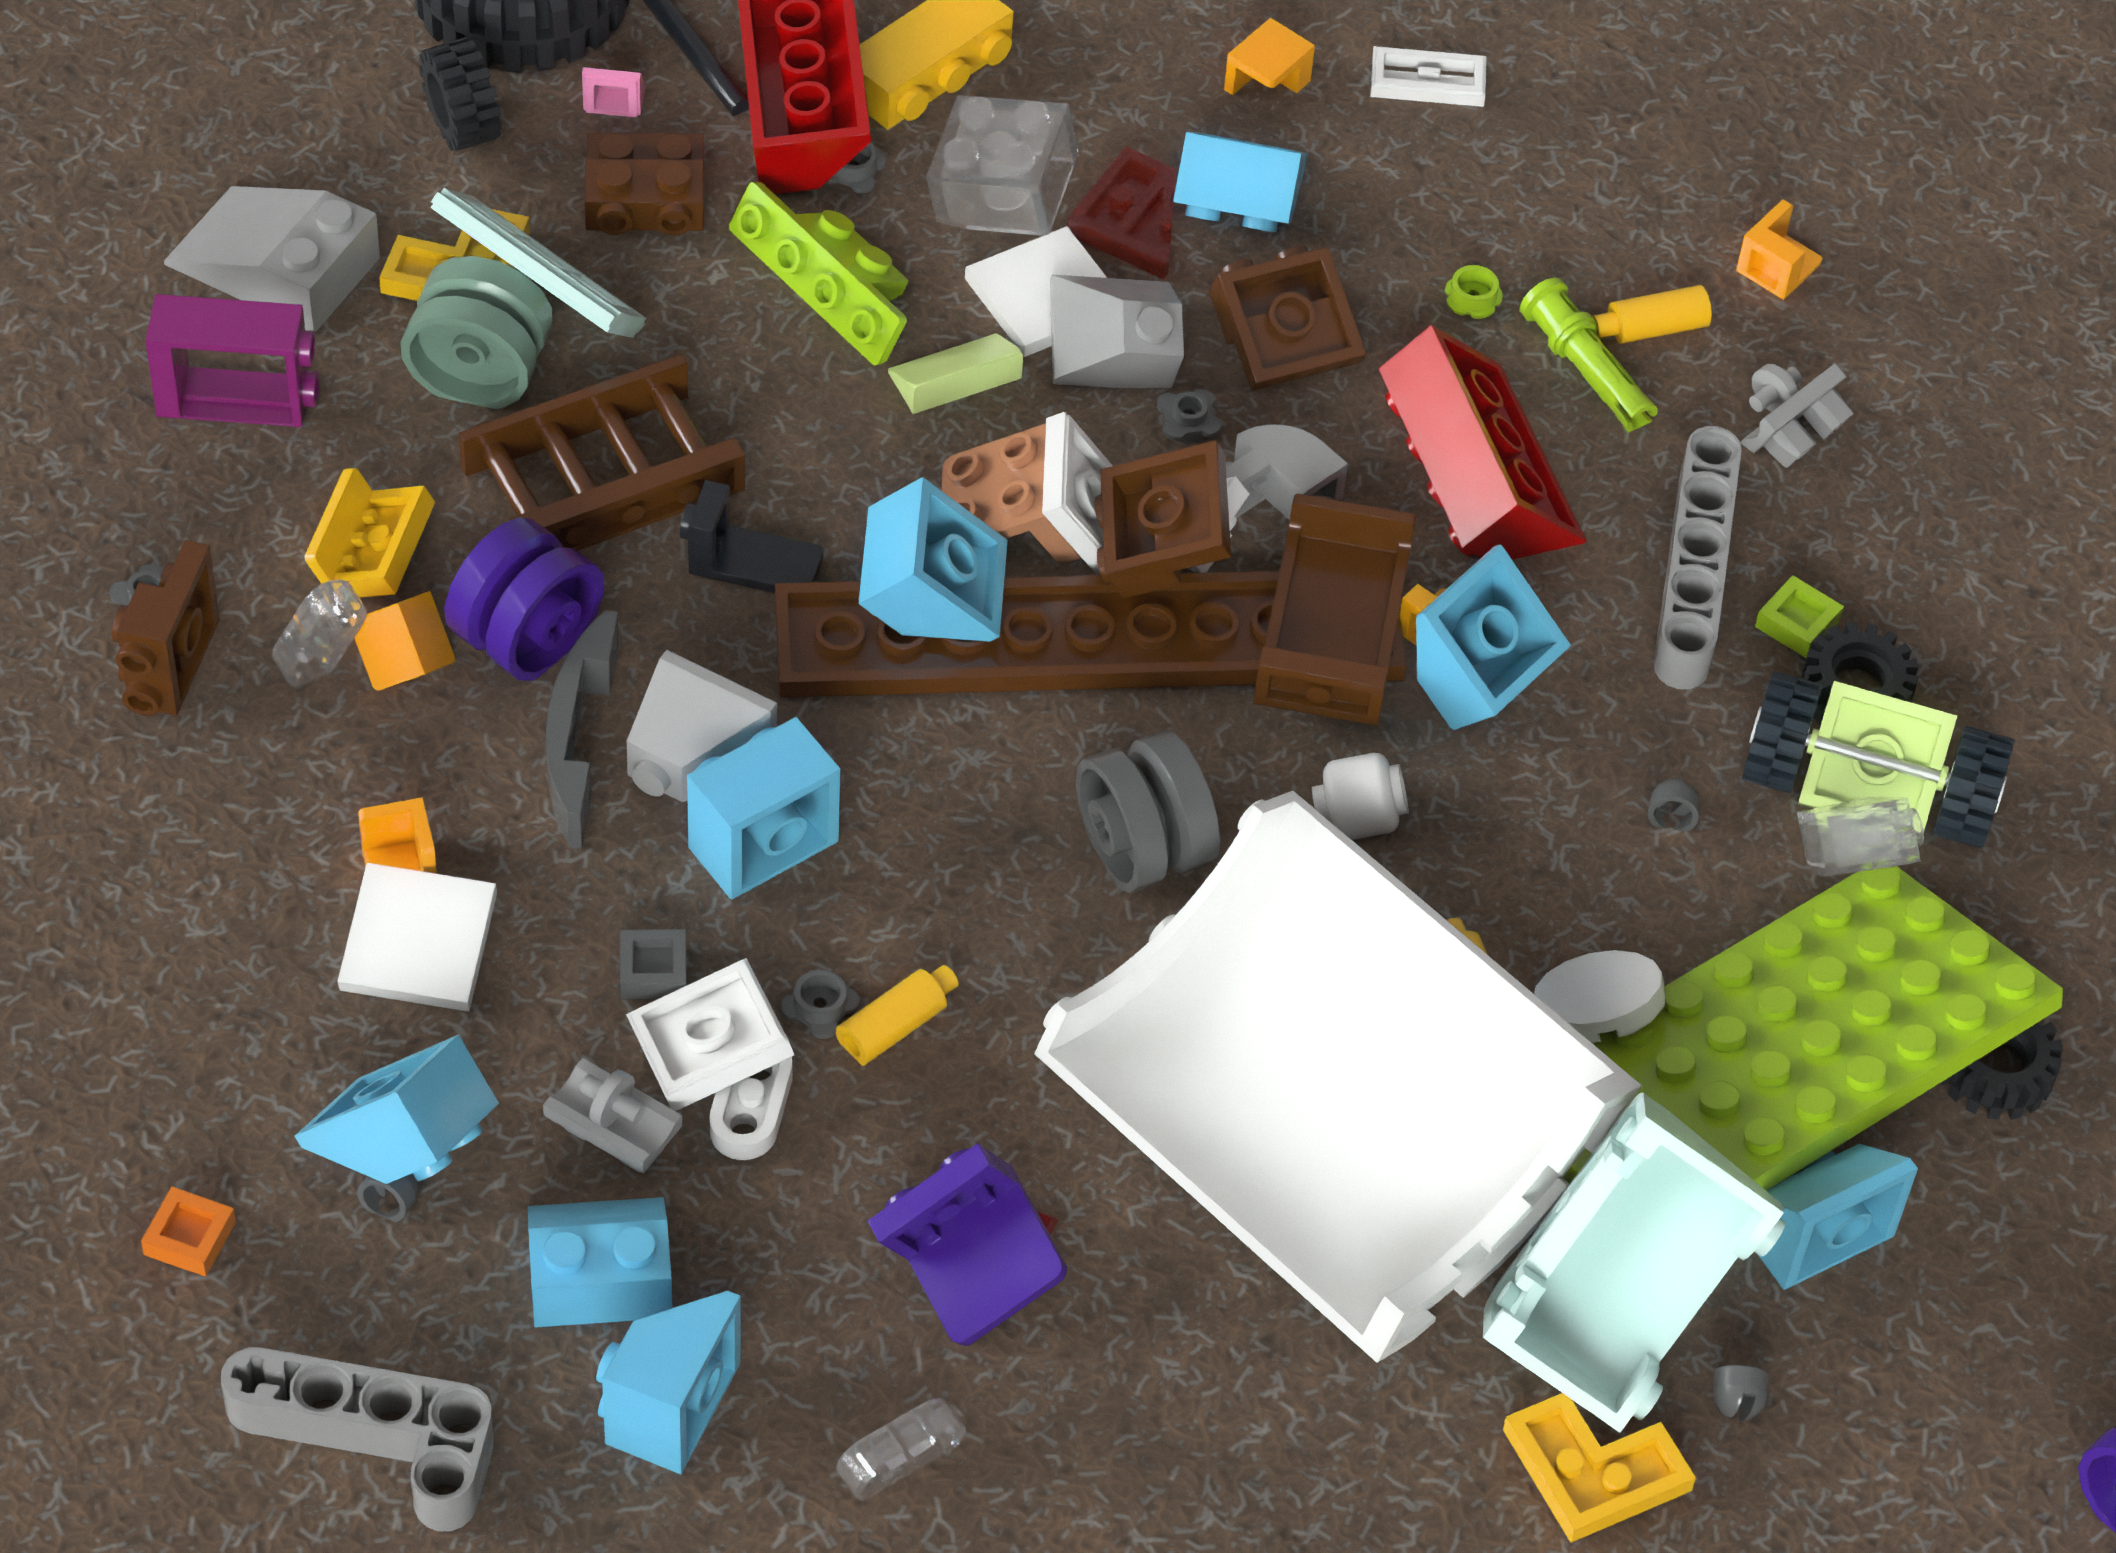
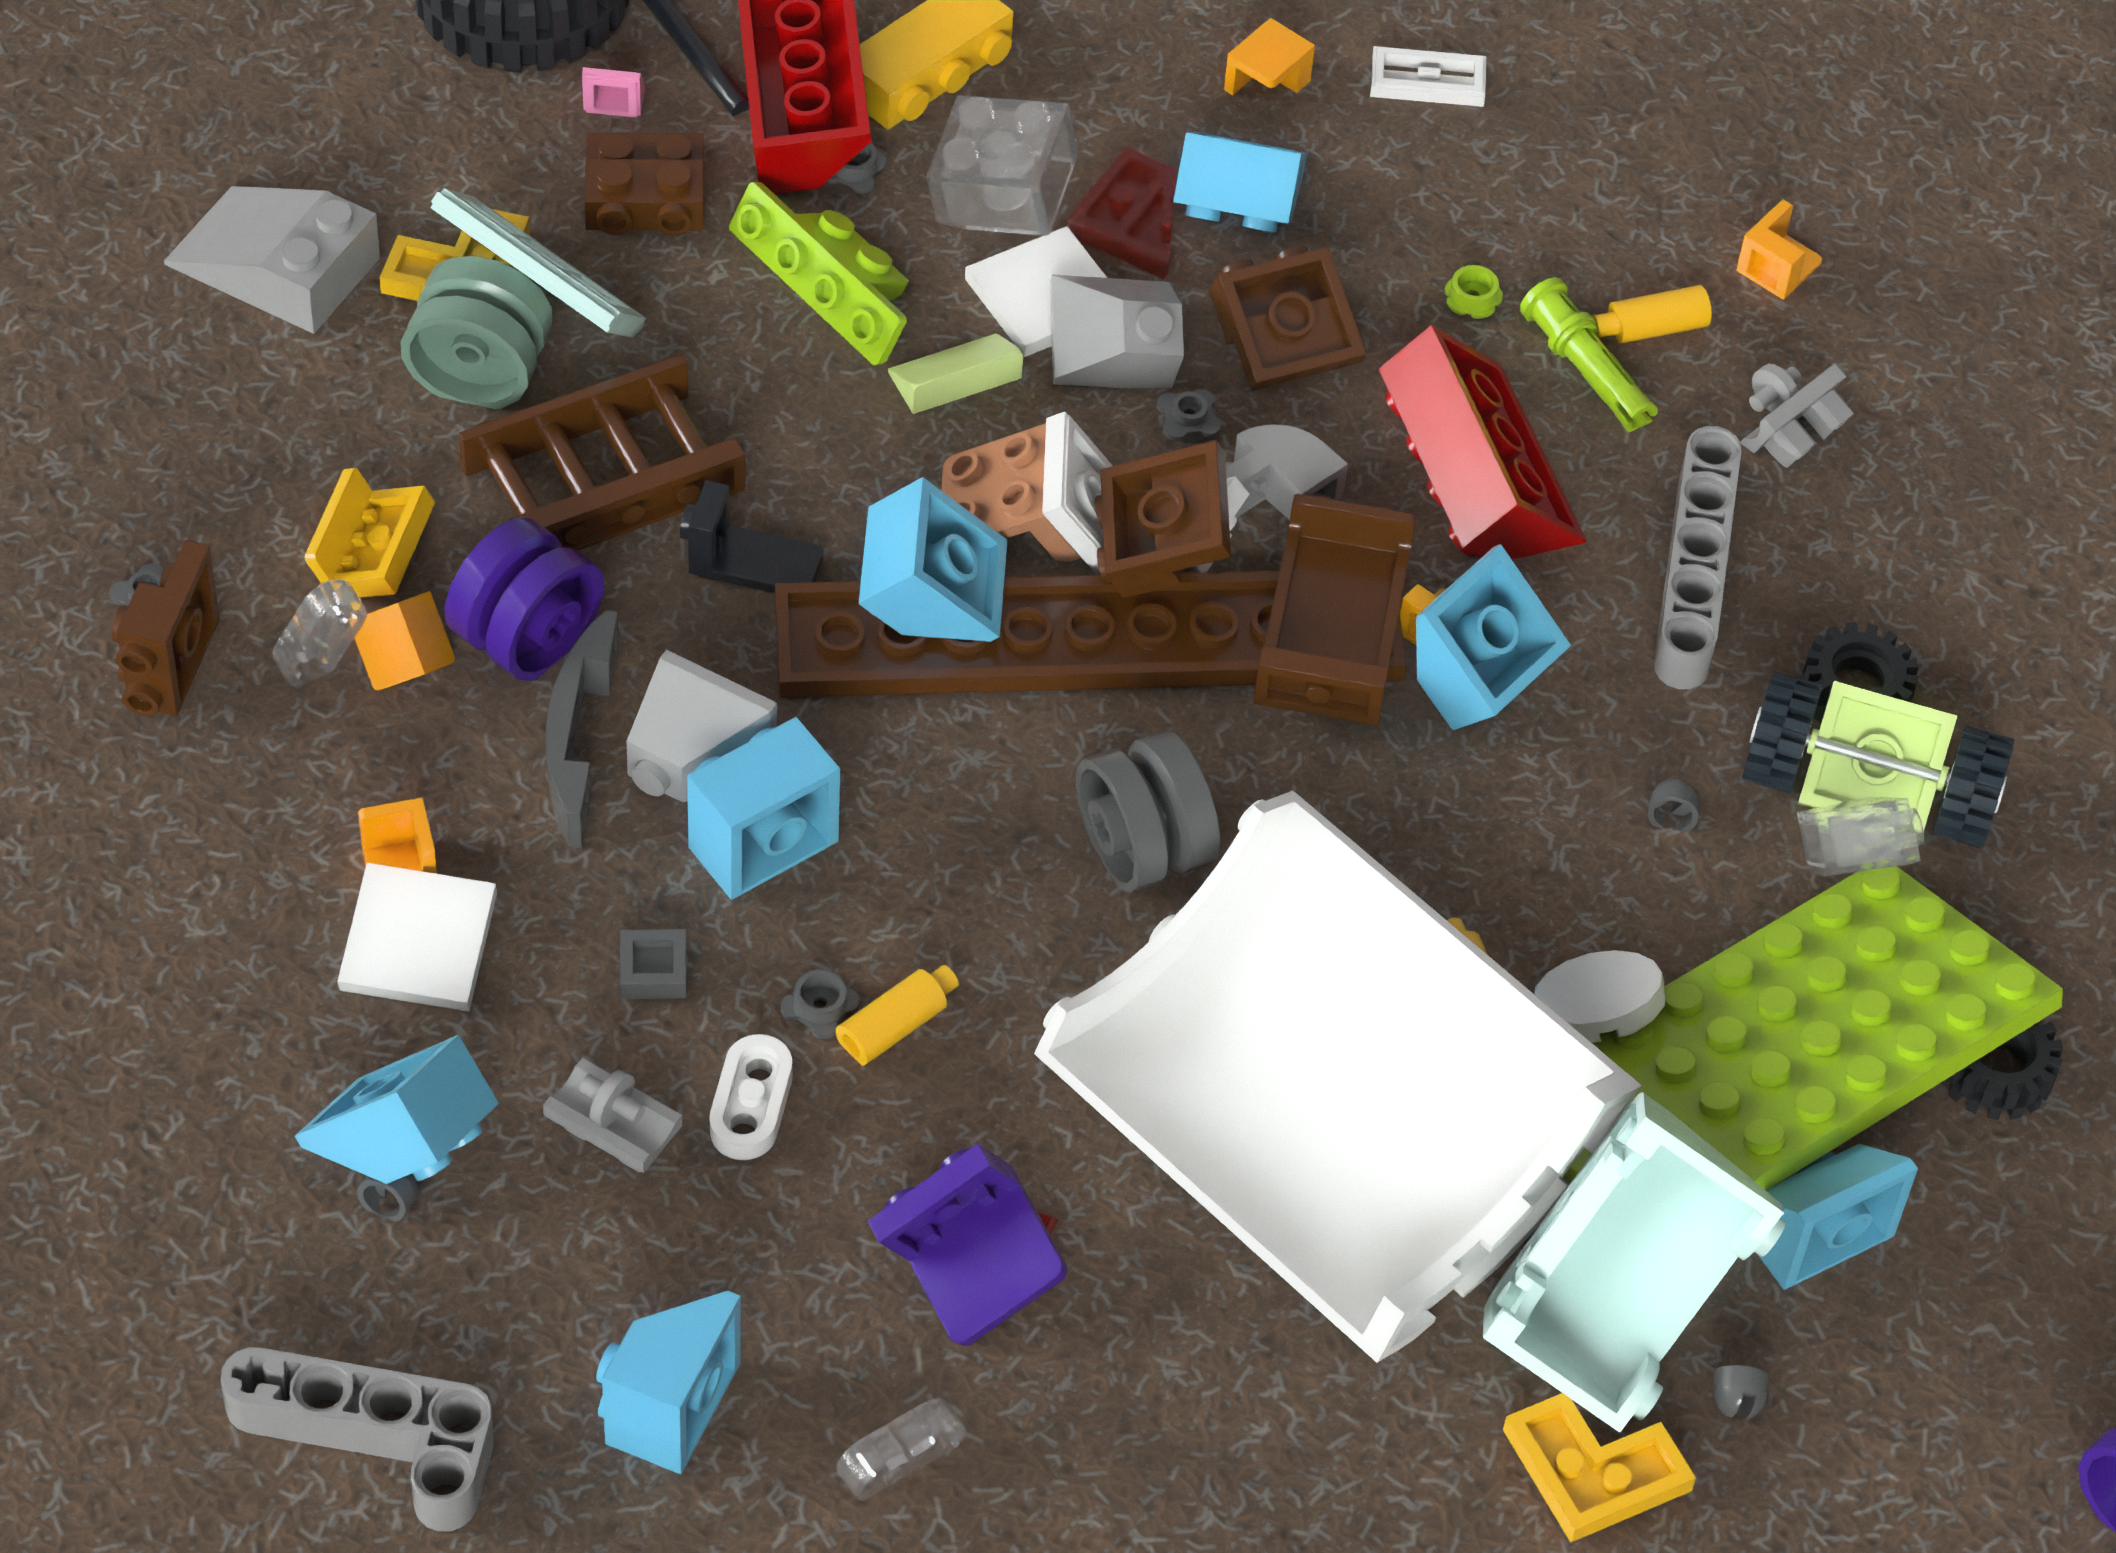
(188, 1231): orange plate -> none
(235, 327): magenta window -> none
(460, 94): black tyre -> none
(599, 1261): medium azure slope -> none
(710, 1035): white tile -> none
(1362, 795): white head -> none
(1798, 615): lime plate -> none

